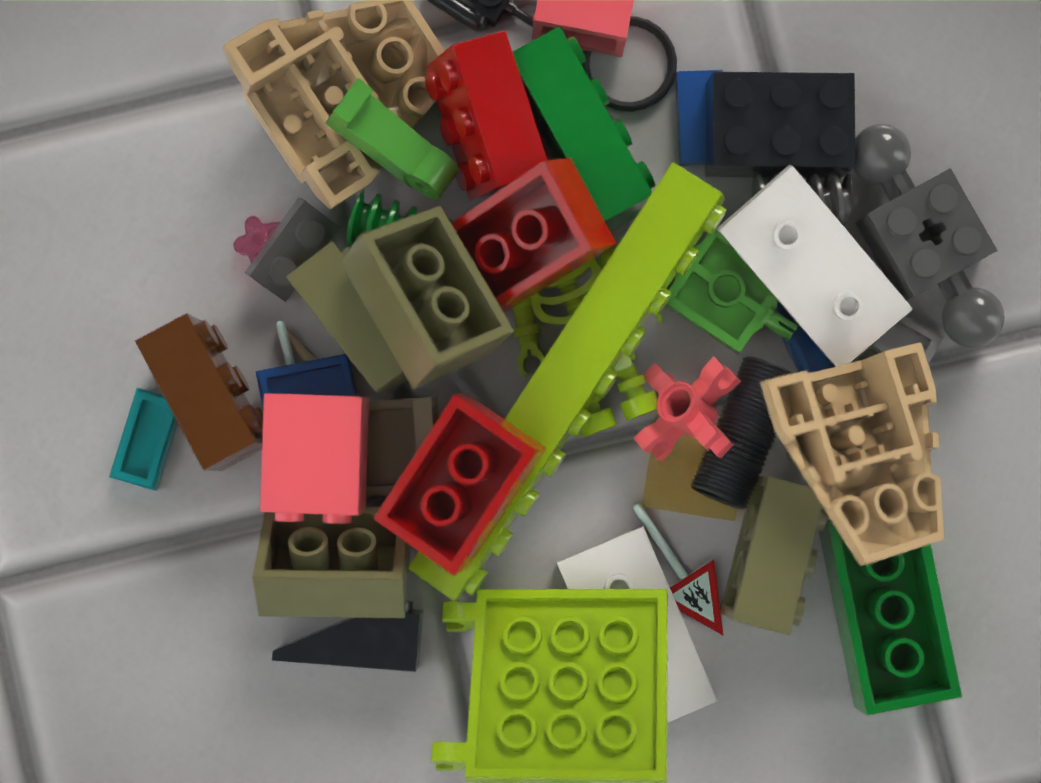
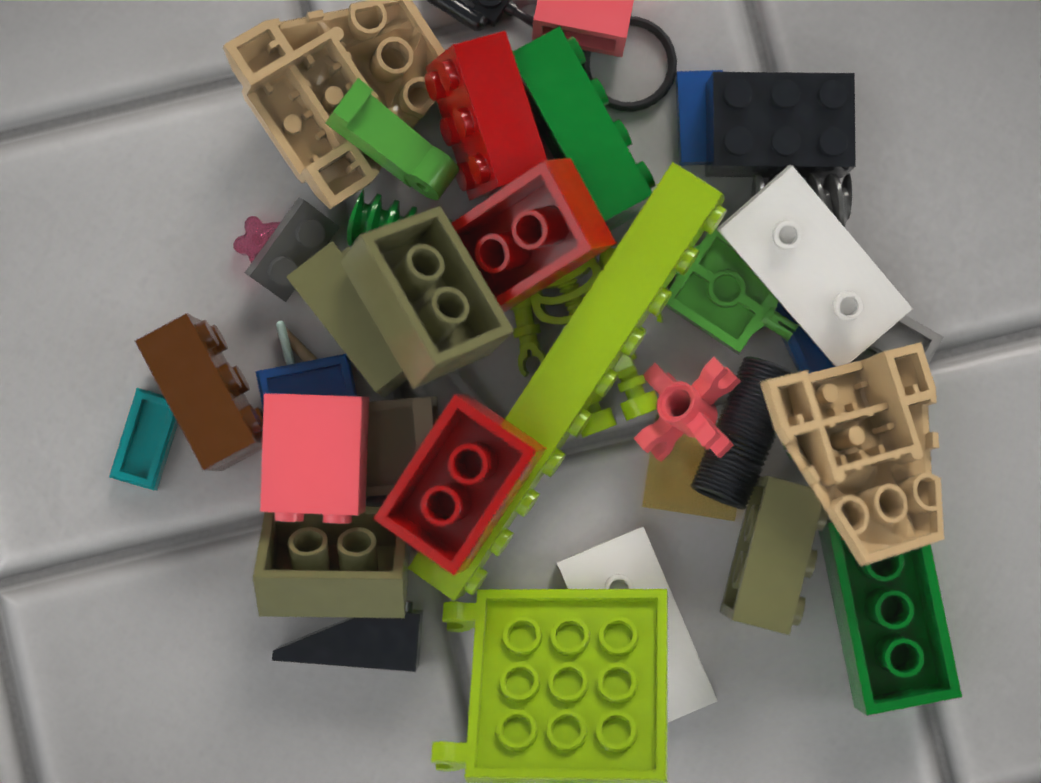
(694, 592): piece -> none
(958, 236): dark grey brick -> none

